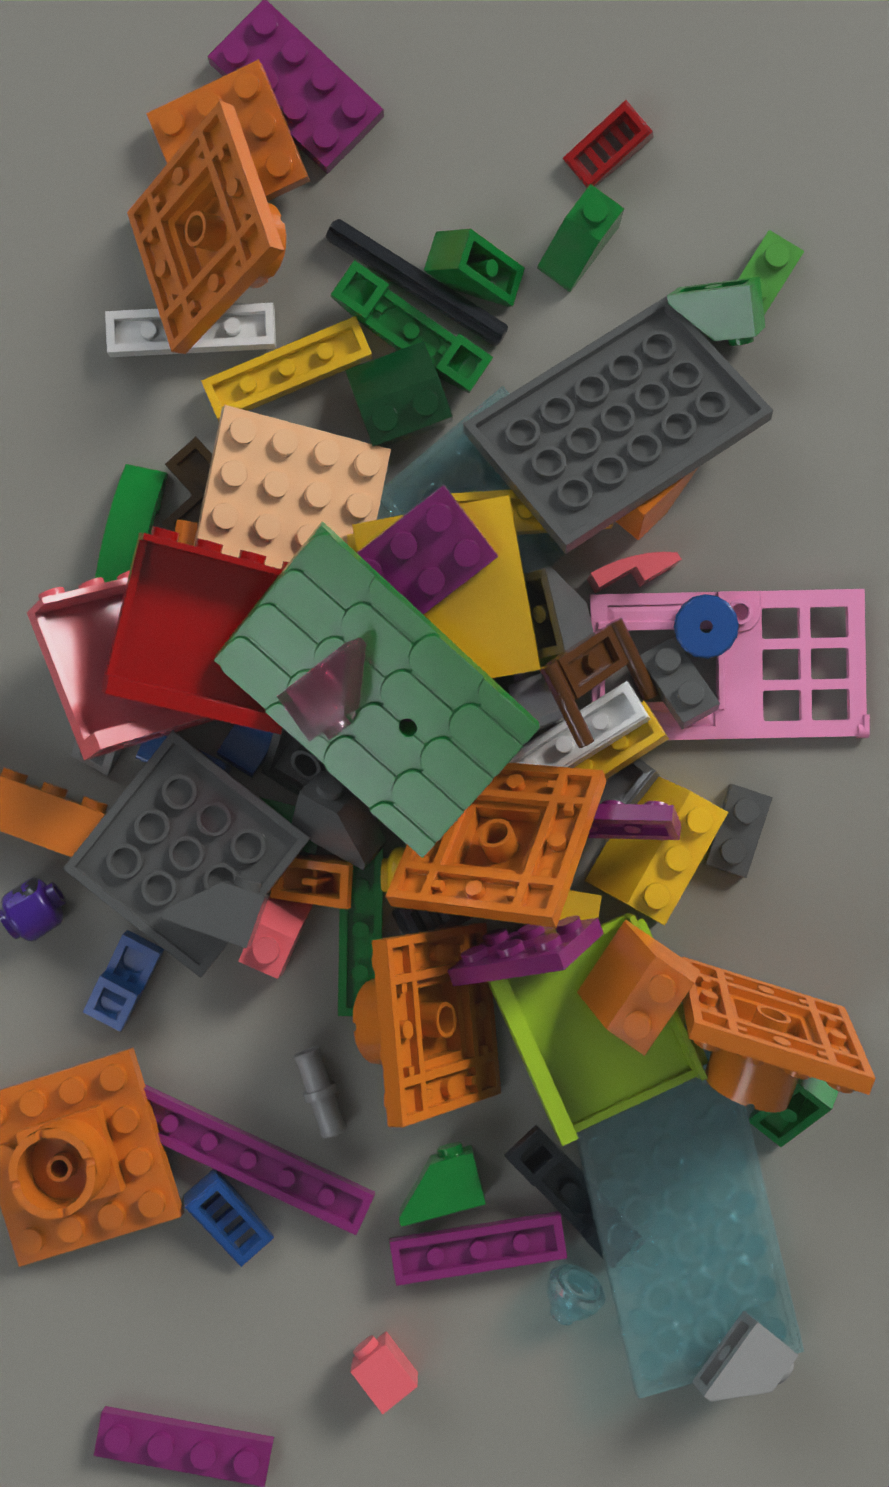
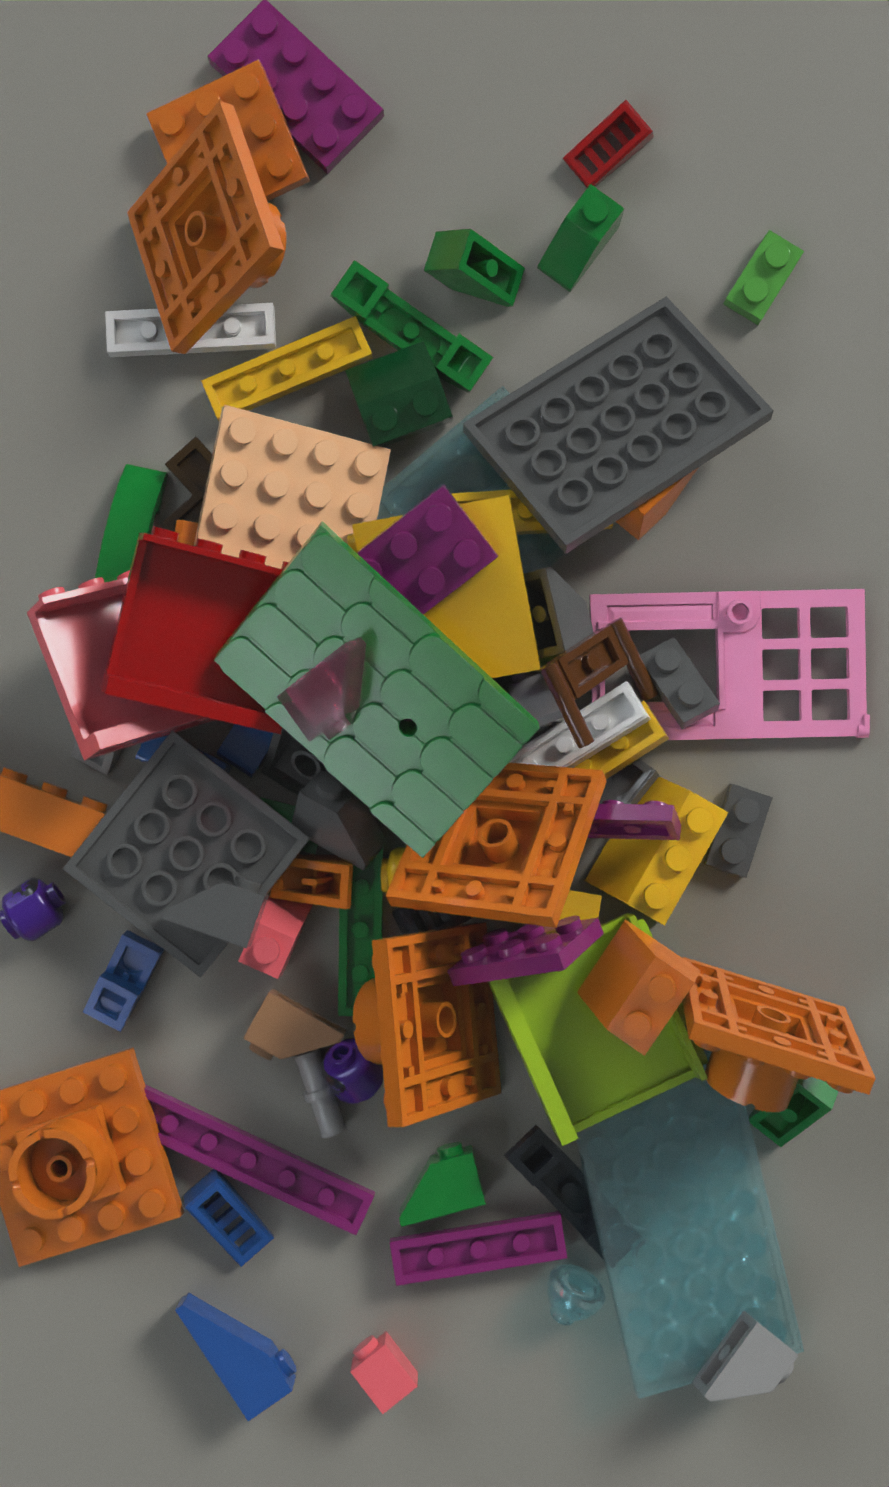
(183, 1446): magenta plate -> none
(240, 1356): none -> blue slope
(289, 1028): none -> medium nougat slope
(350, 1074): none -> dark purple head
(416, 282): black axle -> none
(642, 567): coral slope -> none
(710, 643): blue piece -> none
(723, 309): slope -> none

